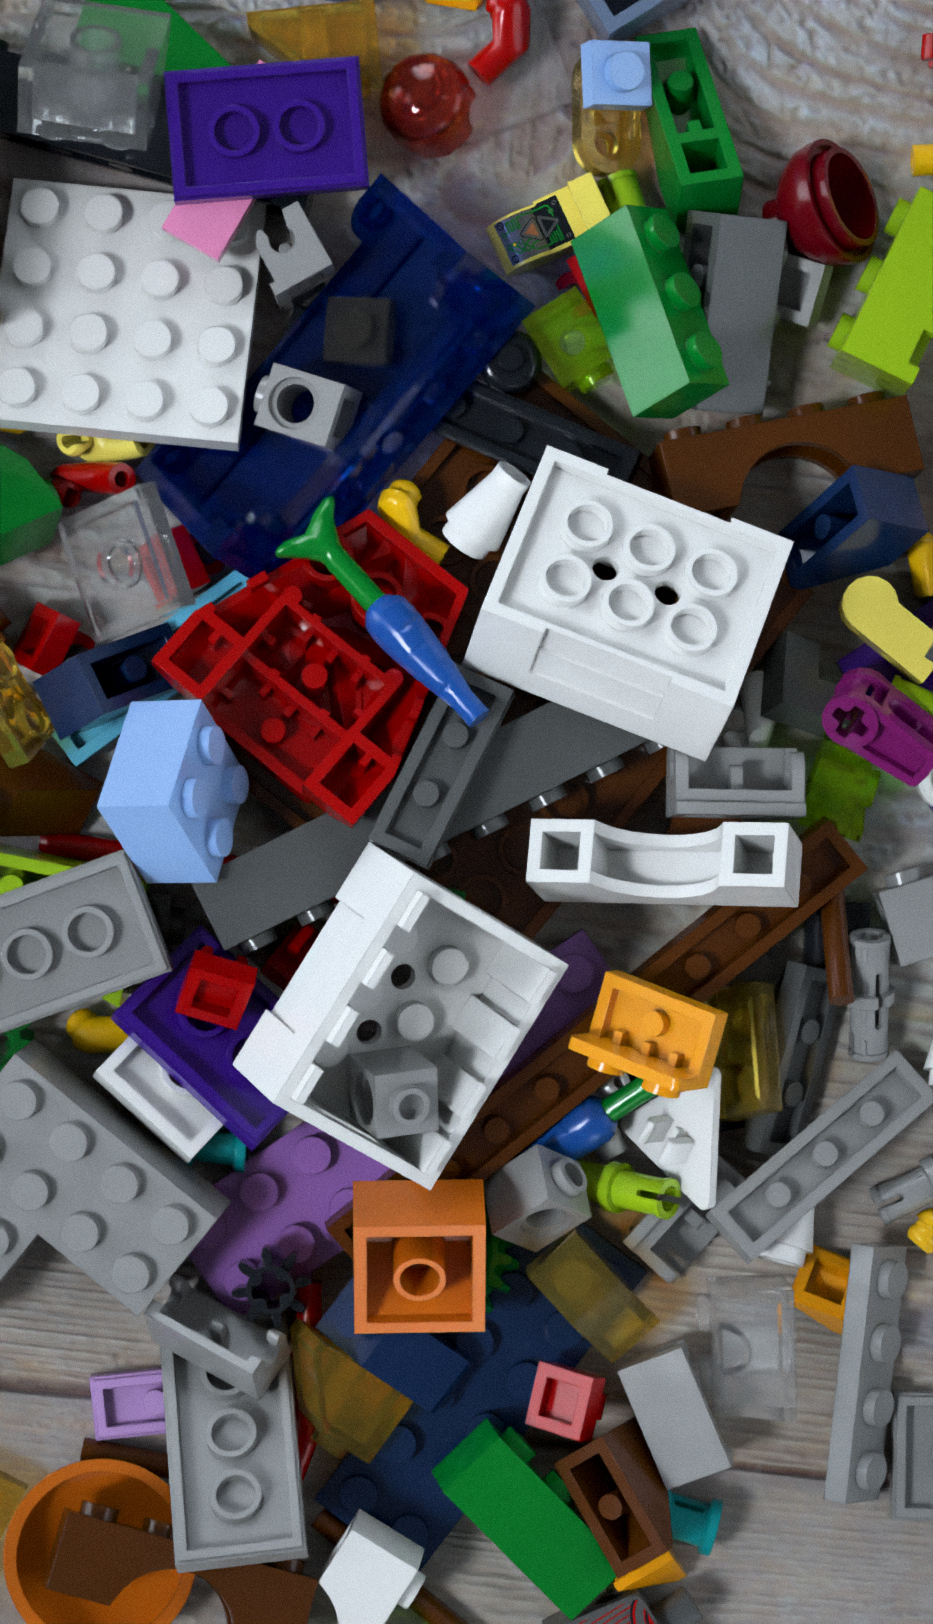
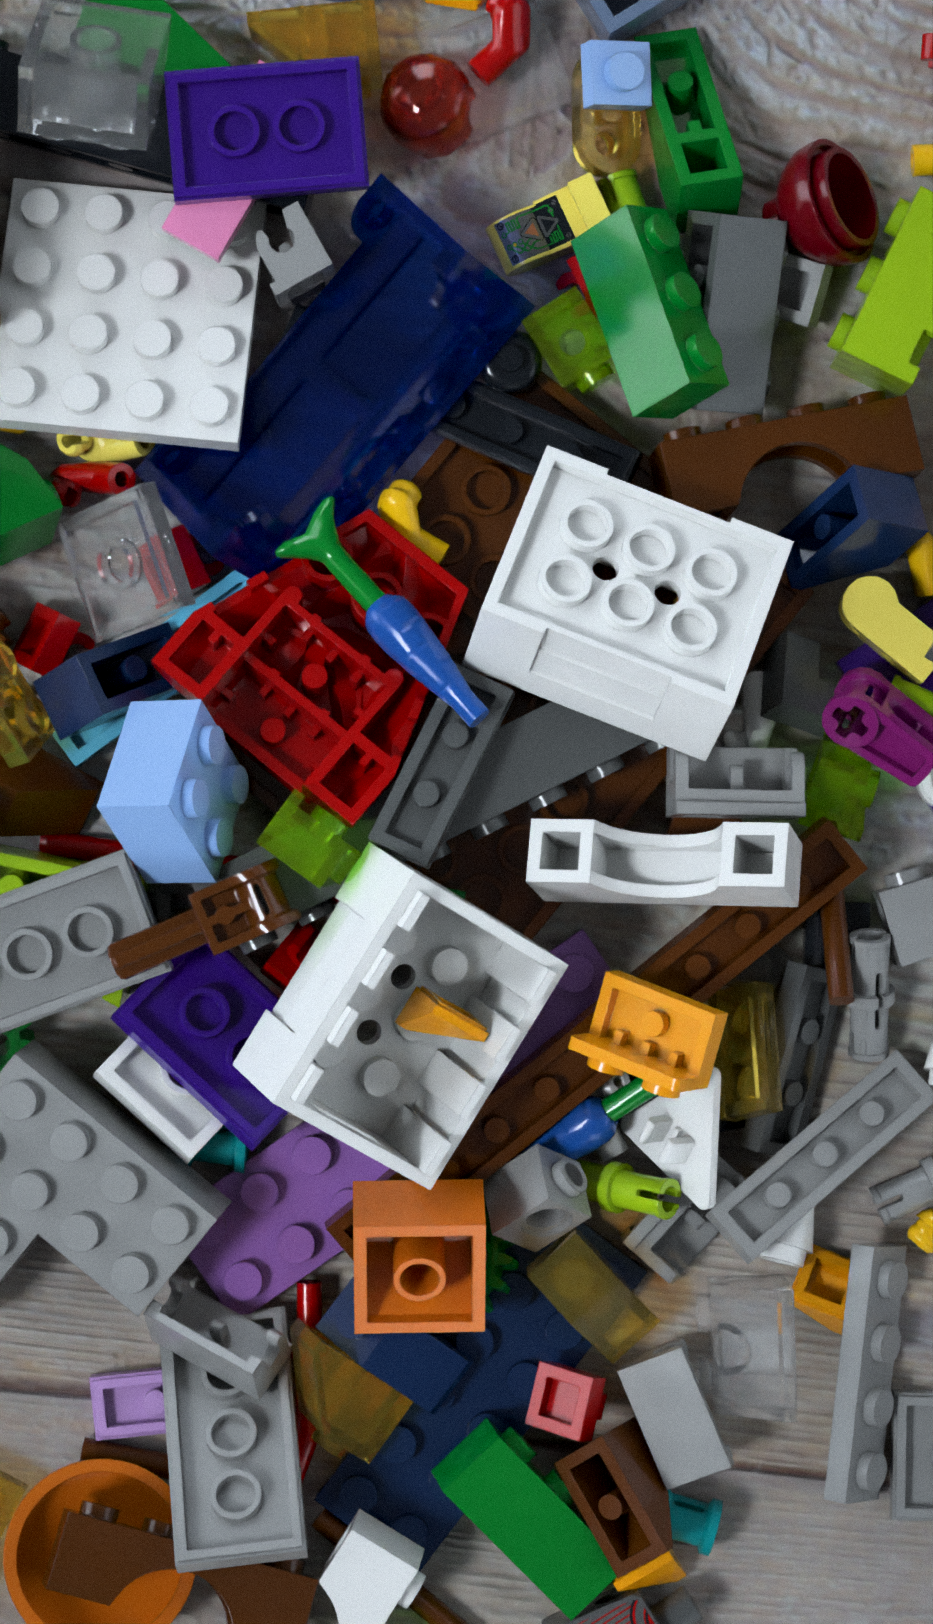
(94, 1032): yellow arm -> none
(216, 988): red tile -> none
(220, 916): none -> reddish brown connector
(261, 1299): black gear -> none
(310, 842): none -> clear neon green brick
(332, 411): light grey brick -> none
(359, 331): clear smoke plate -> none
(393, 1092): light grey brick -> none
(436, 1015): none -> light orange slope
(485, 512): white cone -> none

